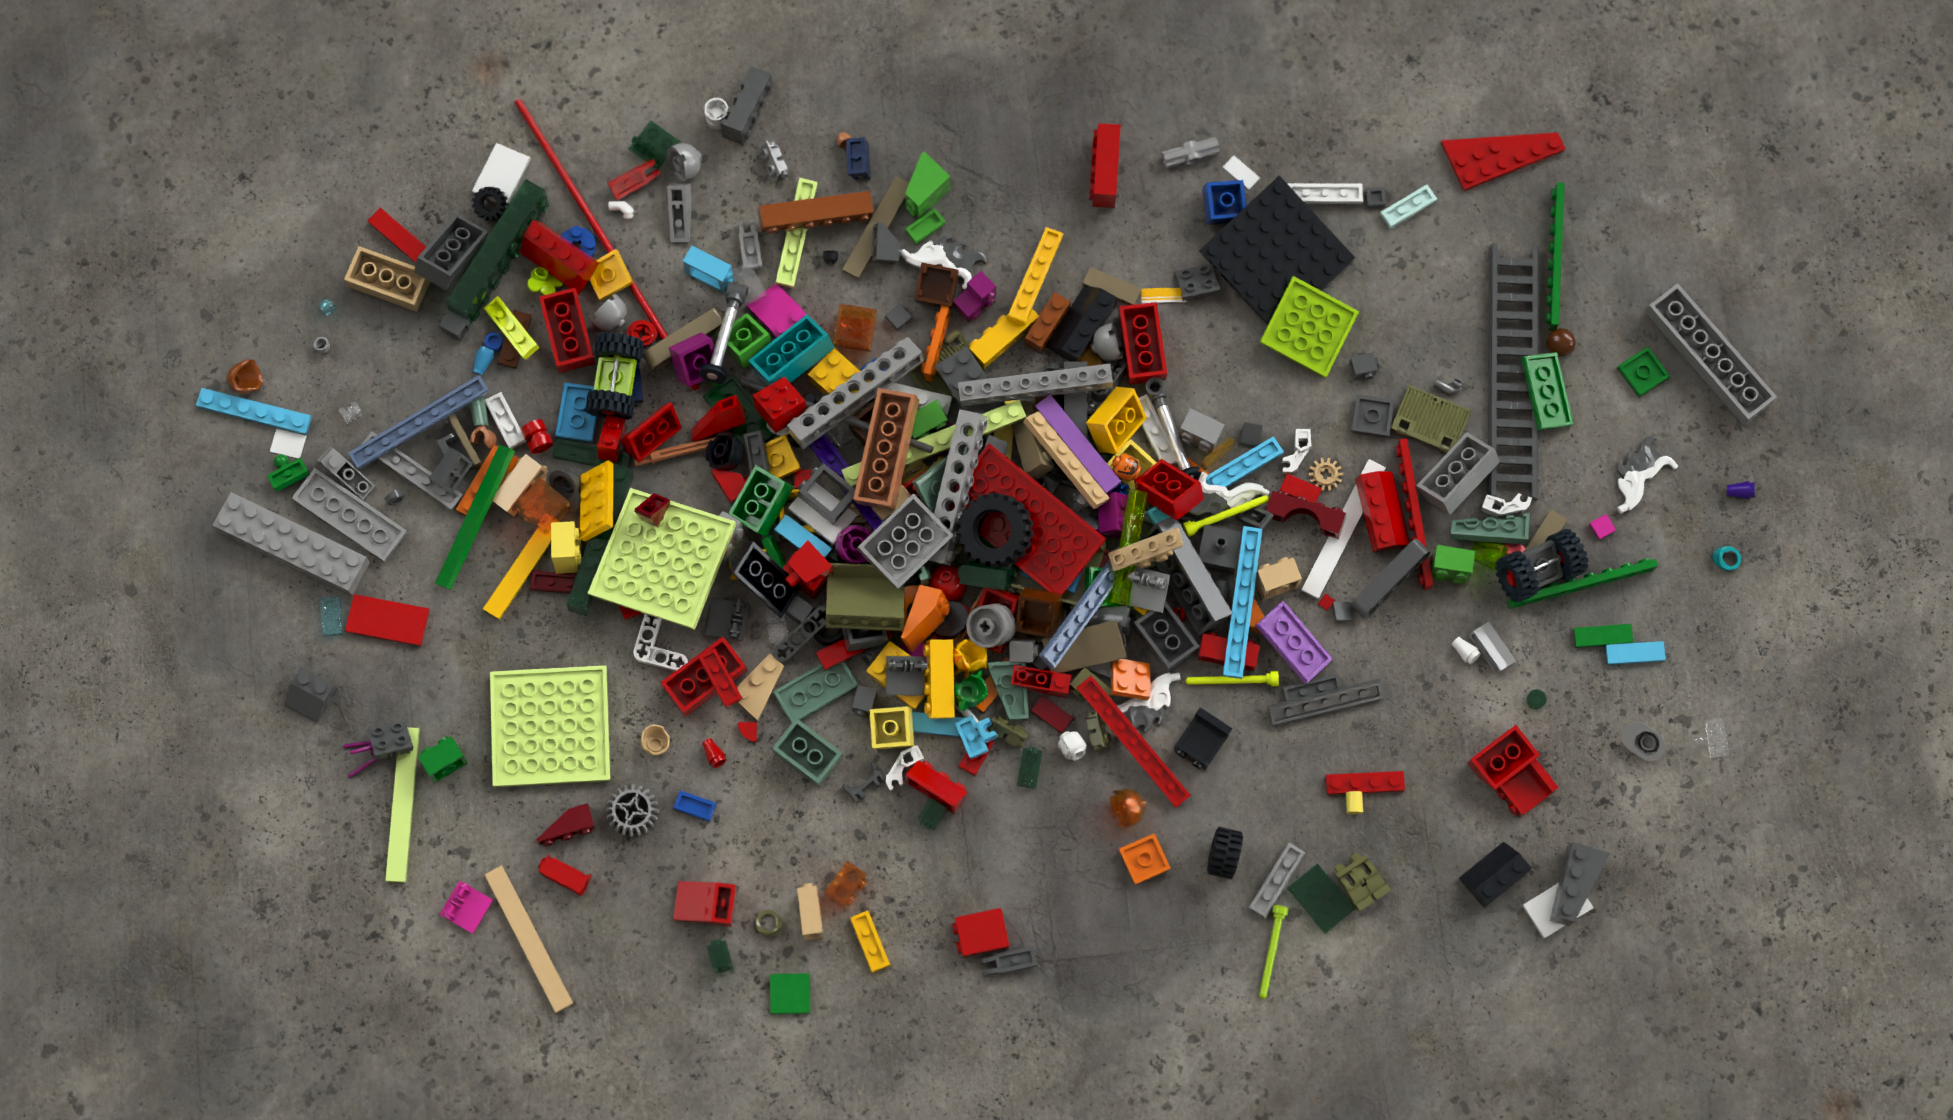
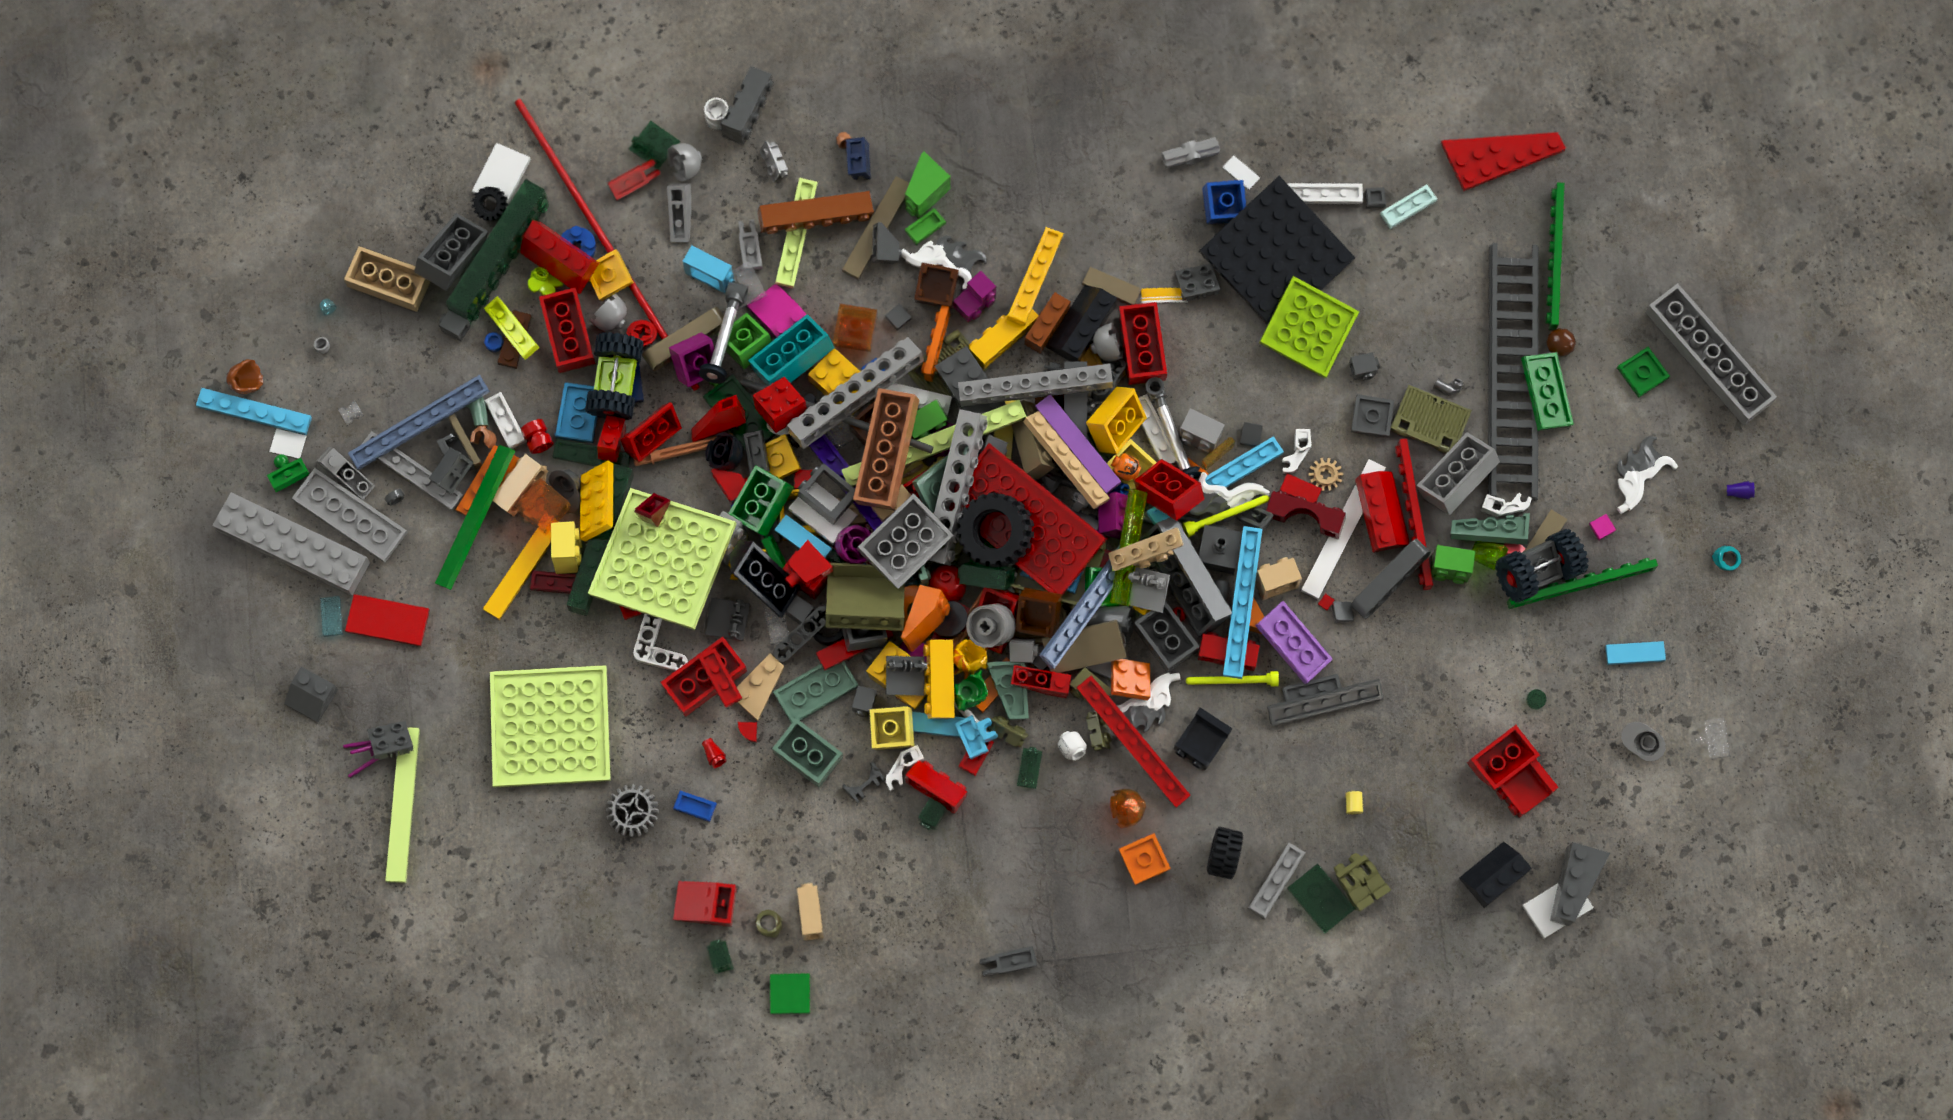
(396, 234): red tile -> none
(442, 759): green brick -> none
(466, 907): dark pink hinge -> none
(482, 360): dark azure cone -> none
(529, 939): tan tile -> none
(564, 875): red window -> none
(574, 821): dark red slope -> none
(622, 206): white arm -> none
(655, 740): tan hair -> none
(830, 255): black hinge -> none
(842, 882): clear orange brick -> none
(869, 941): yellow tile -> none
(980, 932): red panel -> none
(1052, 714): dark red tile -> none
(1104, 165): red brick -> none
(1279, 914): lime piece -> none
(1365, 782): red plate -> none
(1467, 651): white cone -> none
(1492, 648): light grey piece -> none
(1602, 635): green tile -> none

